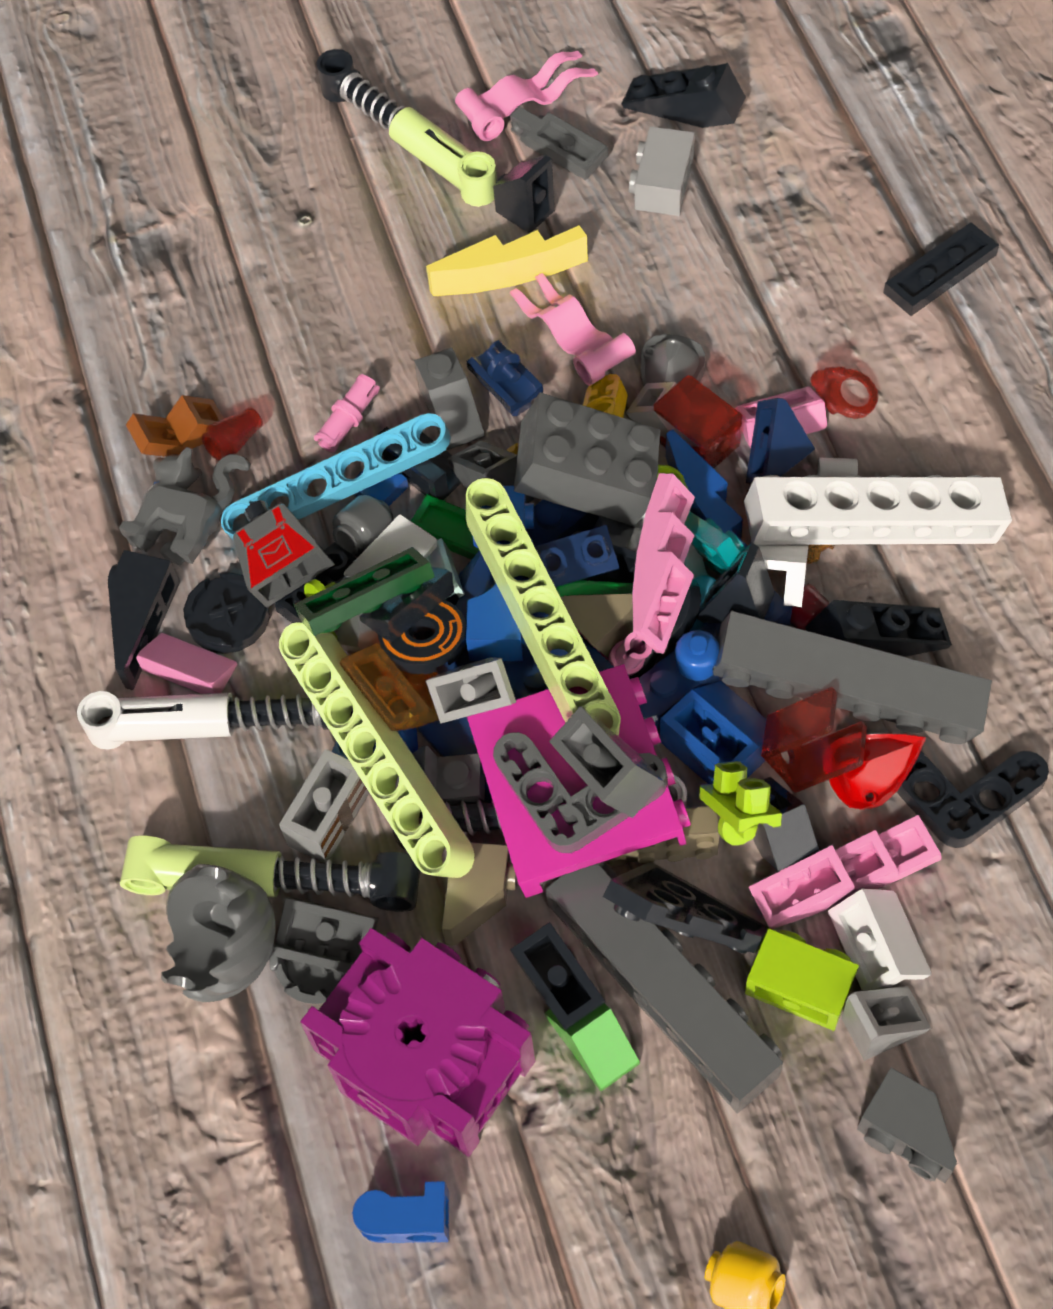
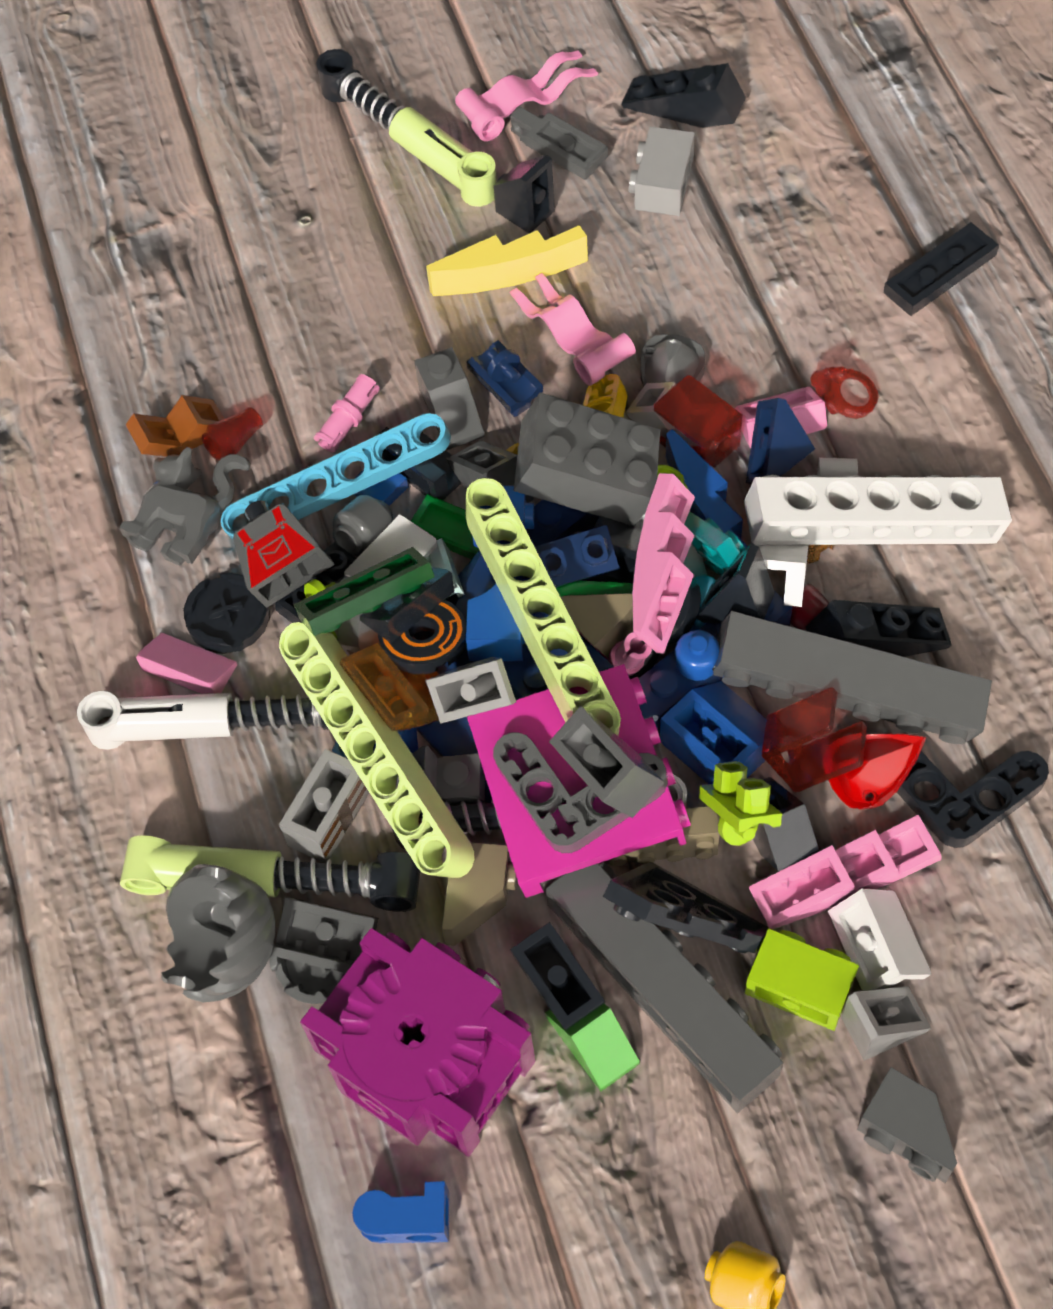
(139, 600): black slope -> none

